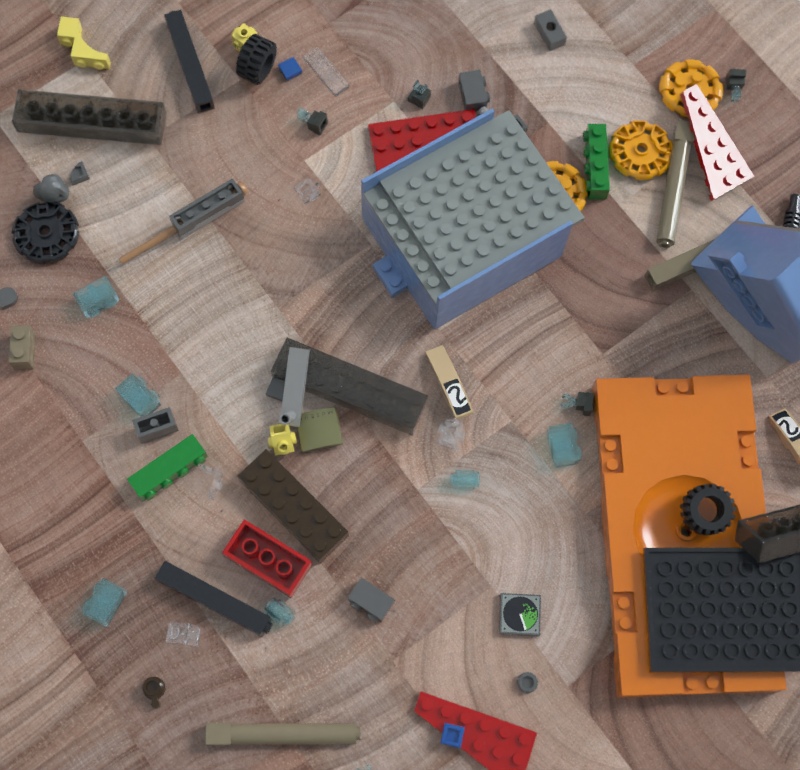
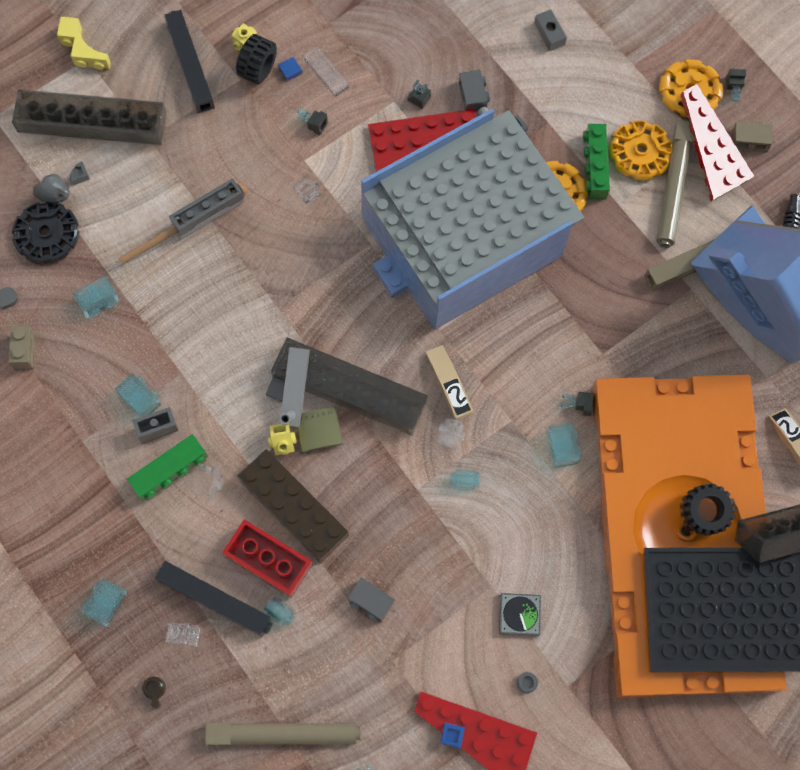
(752, 136): none -> dark tan brick

